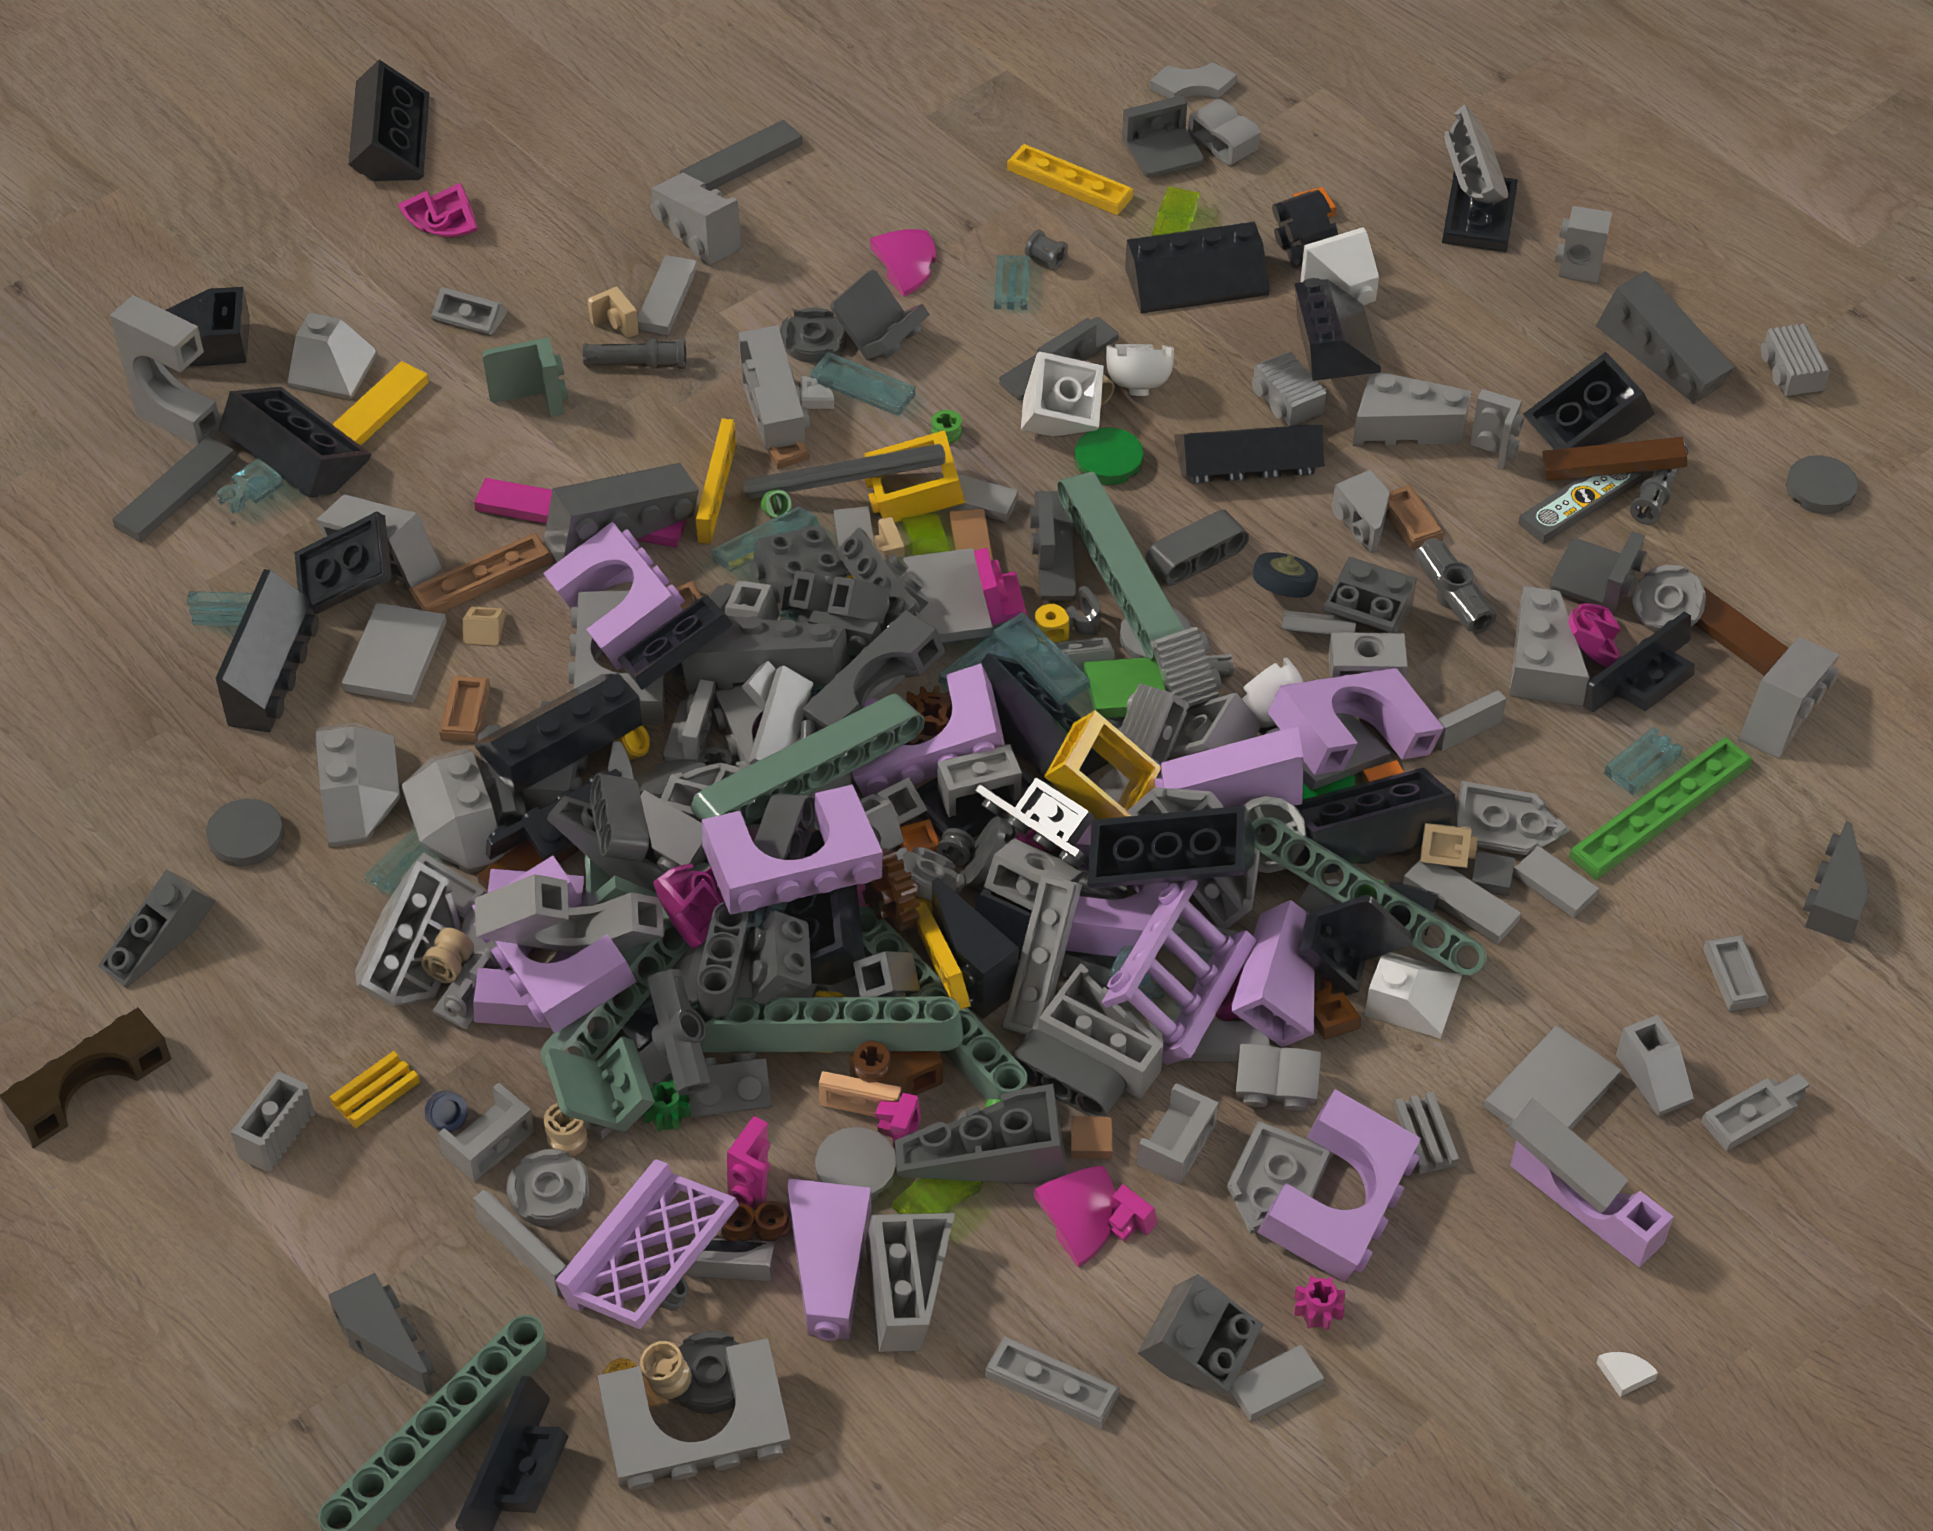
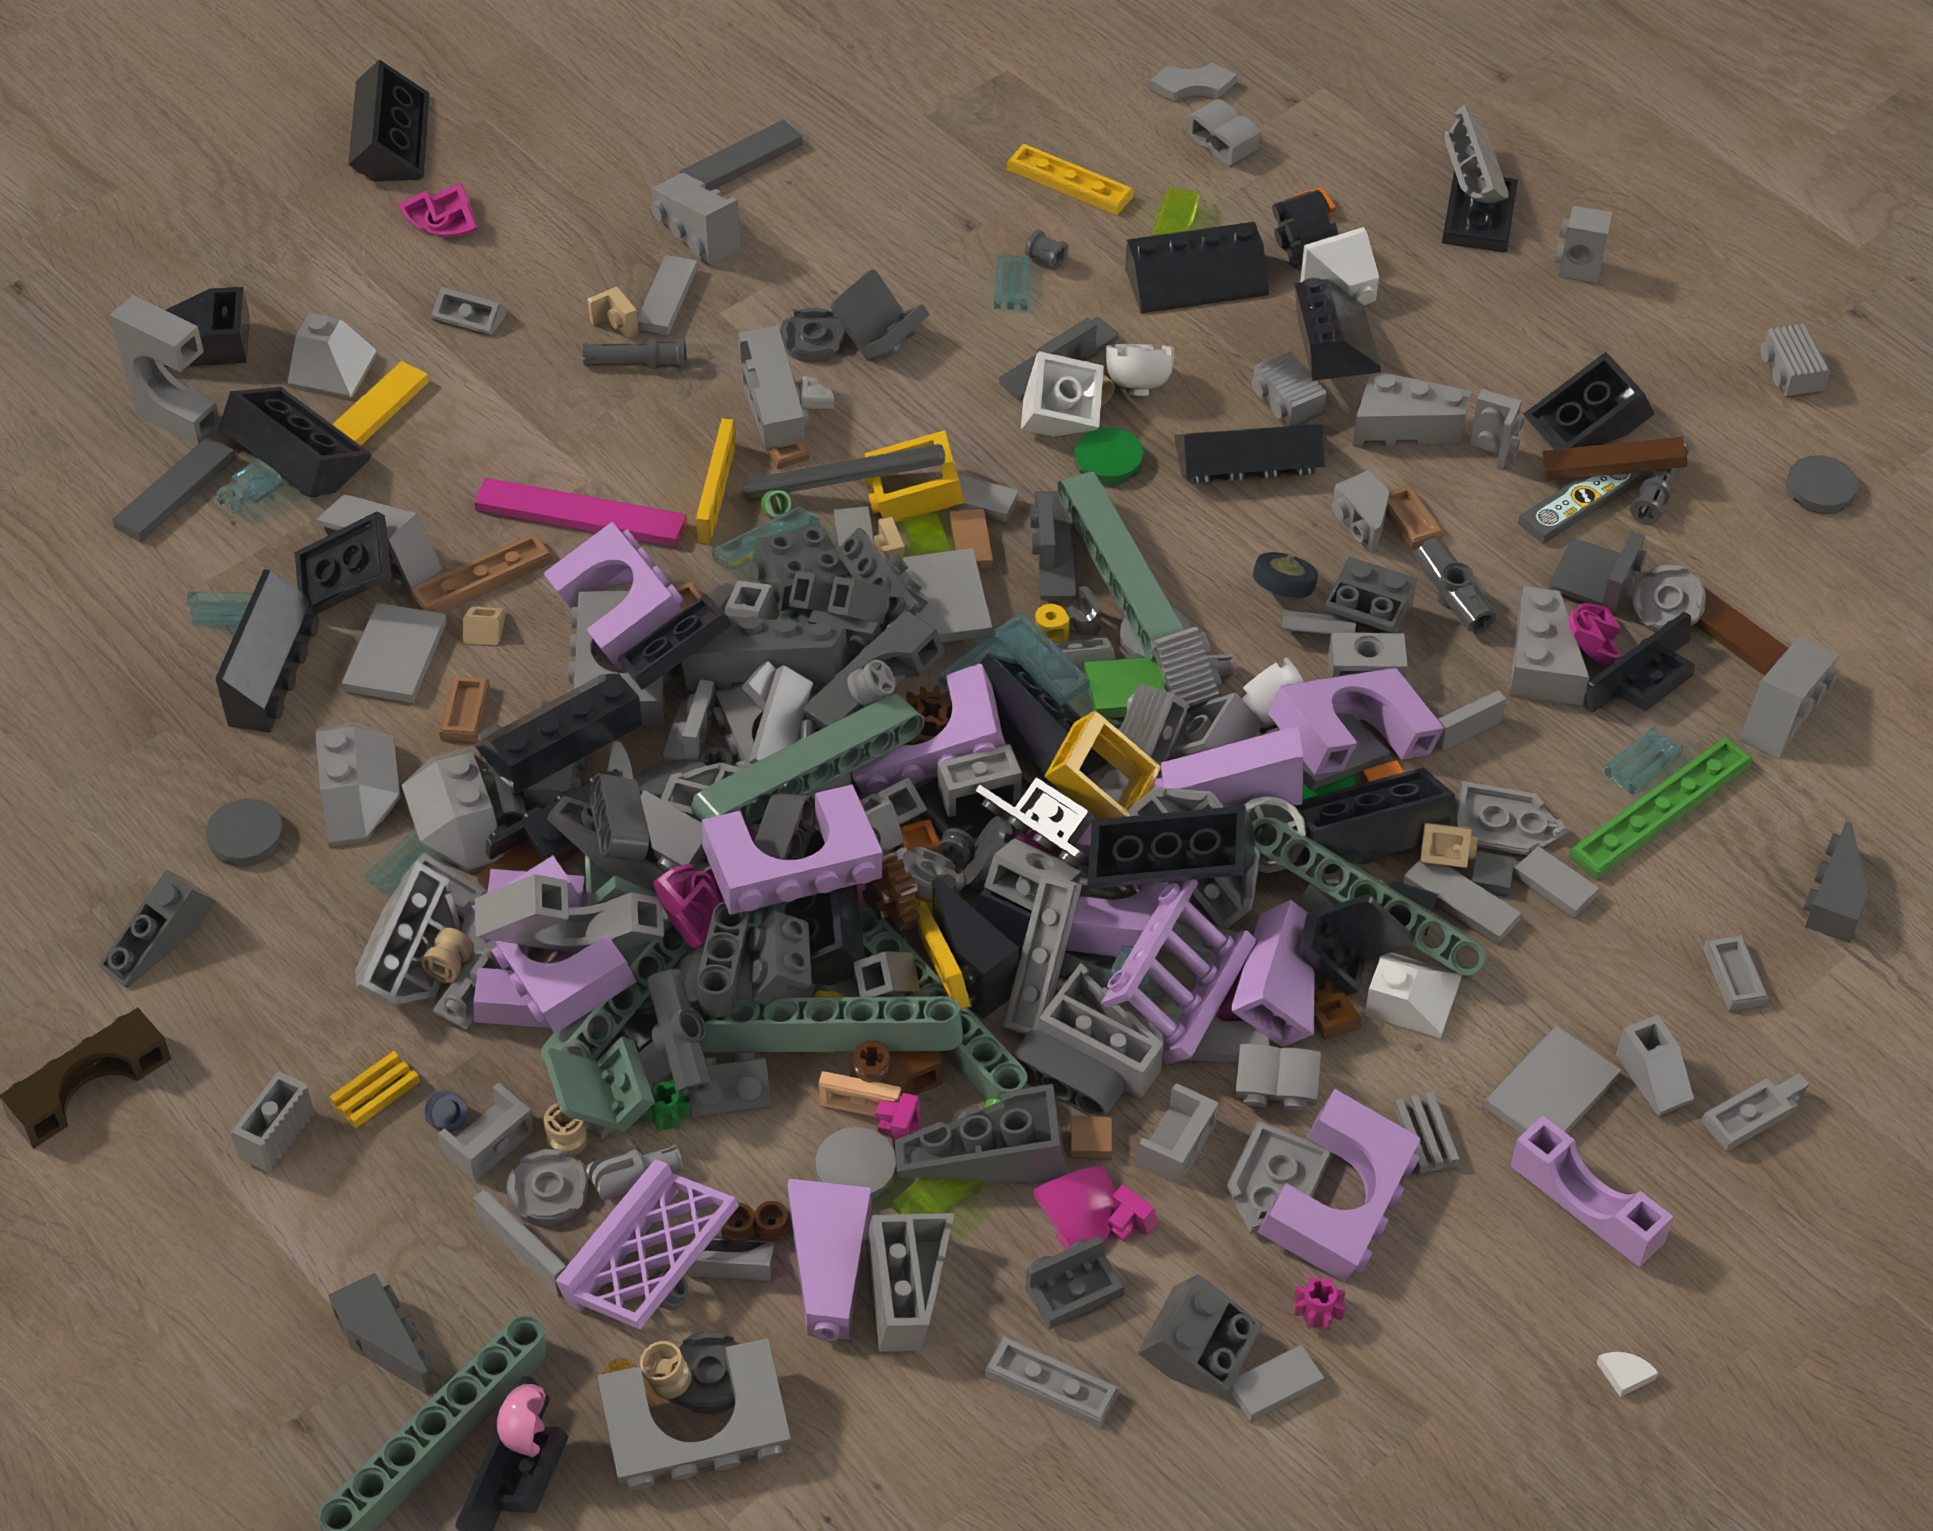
(520, 1420): none -> bright pink hair
(525, 371): sand green bracket -> none
(618, 1173): none -> light grey arm
(632, 501): dark grey wedge -> none
(635, 743): yellow tile -> none
(749, 1164): dark pink bracket -> none
(863, 383): clear light blue tile -> none
(871, 682): none -> light grey wheel
(906, 256): dark pink brick -> none
(947, 418): bright green bush -> none
(1000, 590): dark pink bracket -> none
(1072, 1282): none -> dark grey bracket
(1159, 137): dark grey bracket -> none
(1197, 547): dark grey beam -> none
(1566, 1155): light grey tile -> none
(1664, 338): dark grey wedge -> none

